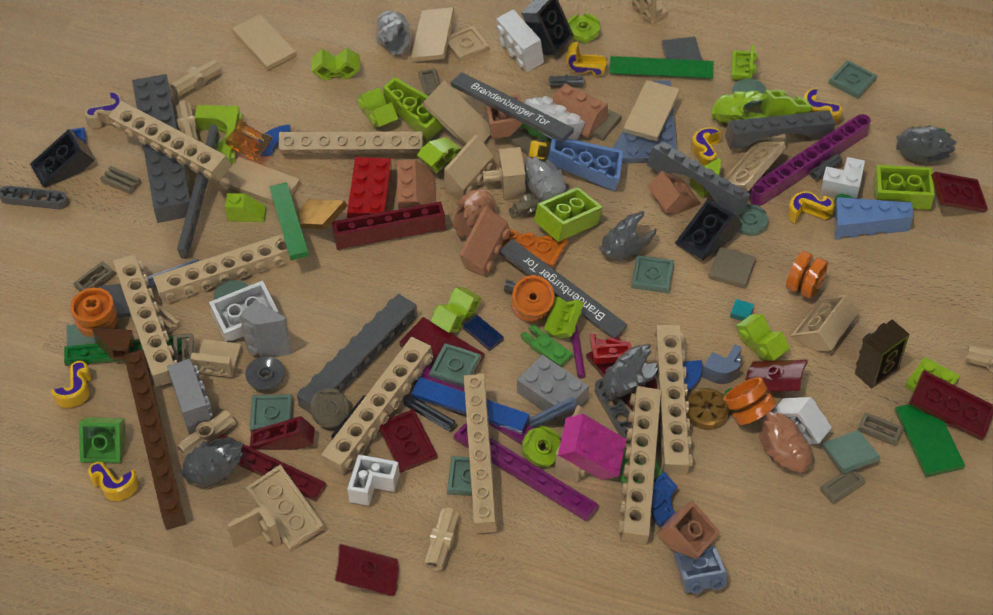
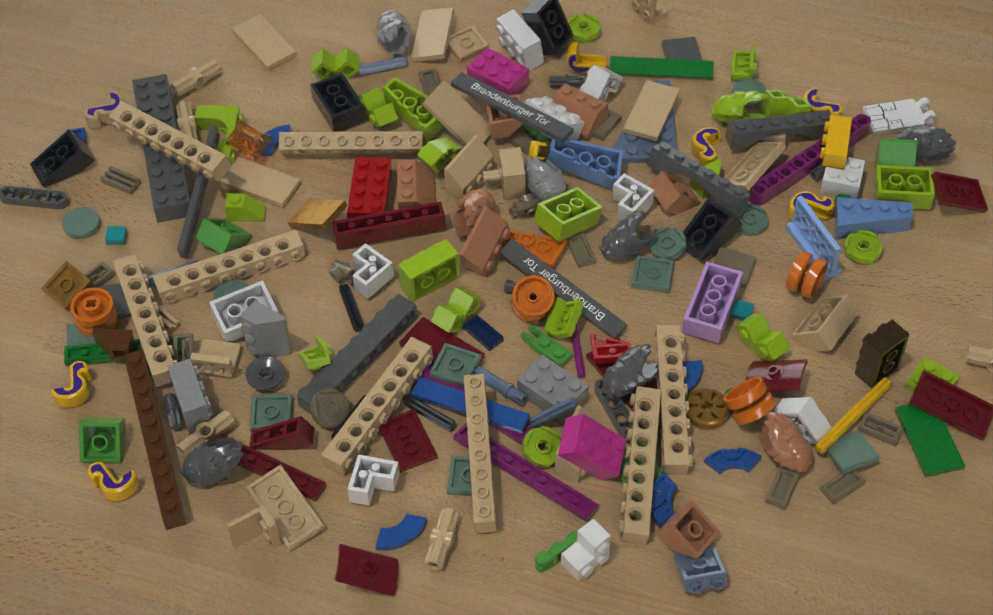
(66, 284): none -> pearl gold tile
(81, 222): none -> sand green tile
(115, 235): none -> teal tile
(172, 411): none -> dark grey axle
(221, 235): none -> bright green slope
(289, 221): green tile -> none
(318, 356): none -> lime bracket
(338, 102): none -> black brick
(341, 271): none -> dark tan plate
(351, 307): none -> black axle
(372, 271): none -> white brick
(382, 65): none -> sand blue axle
(404, 532): none -> blue tile
(429, 270): none -> lime brick
(499, 72): none -> dark pink brick
(507, 390): none -> sand blue pin
(550, 558): none -> bright green hinge
(581, 250): none -> dark tan tile
(588, 552): none -> white brick
(601, 82): none -> white brick
(632, 196): none -> white brick
(668, 243): none -> sand green tile
(712, 302): none -> lavender brick
(722, 369): sand blue brick -> none
(732, 459): none -> blue tile
(782, 488): none -> dark tan tile
(814, 237): none -> light blue fence
(836, 141): none -> yellow brick
(852, 79): sand green tile -> none
(853, 415): none -> yellow axle
(865, 256): none -> lime plate
(896, 152): none -> bright green slope
(898, 116): none -> white tile

